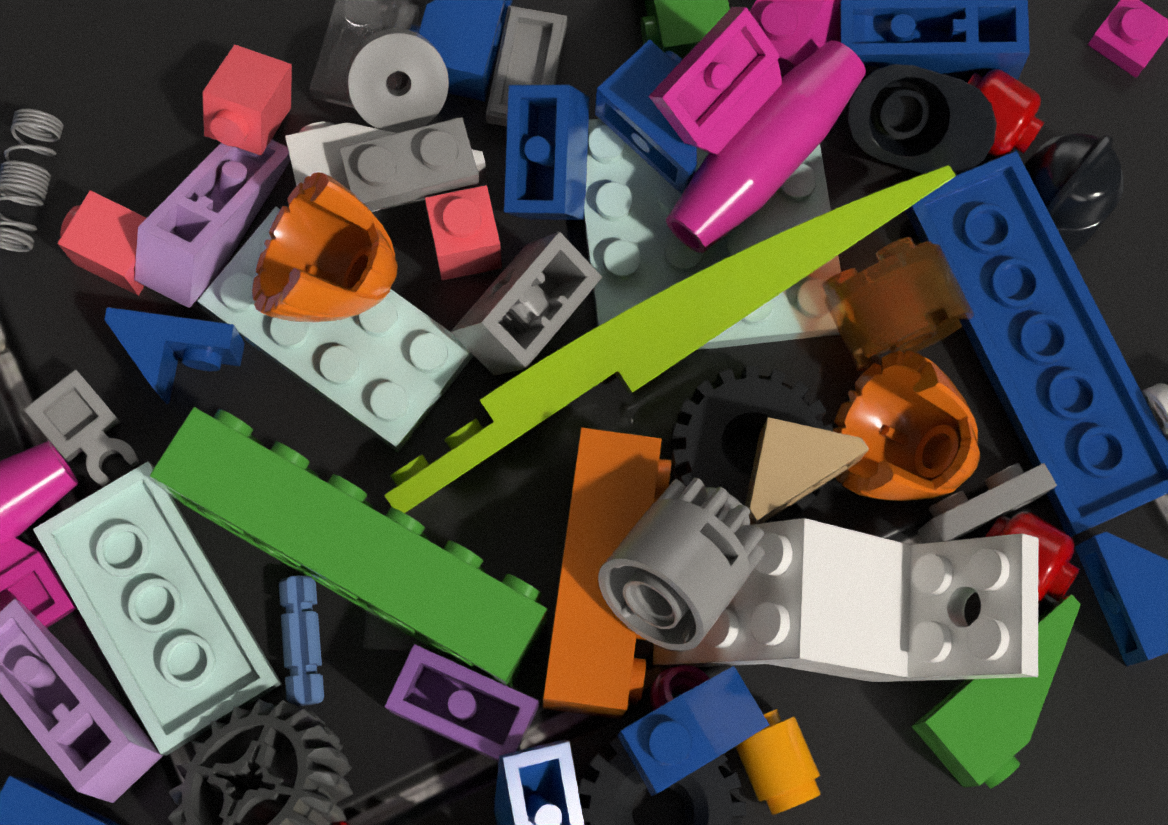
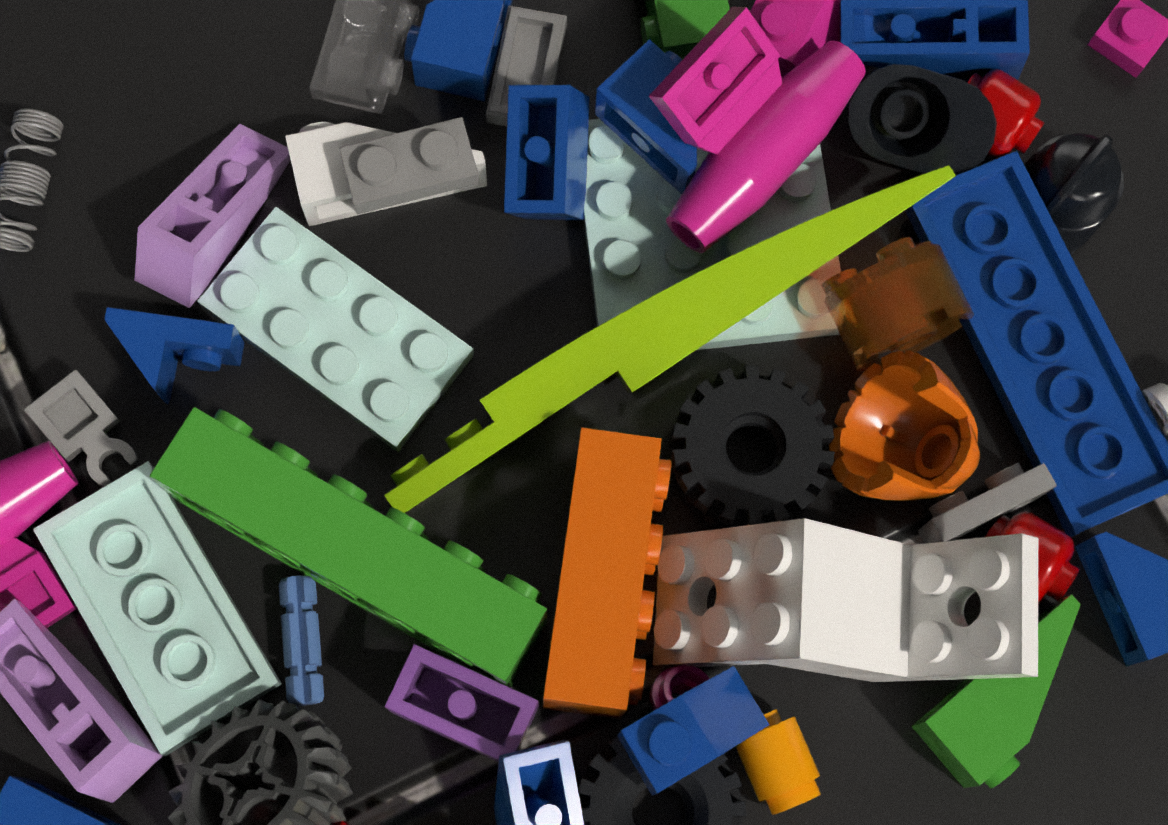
(103, 240): coral brick -> none
(247, 99): coral brick -> none
(324, 256): orange hair -> none
(392, 52): light grey piece -> none
(464, 232): coral brick -> none
(527, 304): light grey brick -> none
(681, 564): light grey gear -> none
(794, 462): tan slope -> none

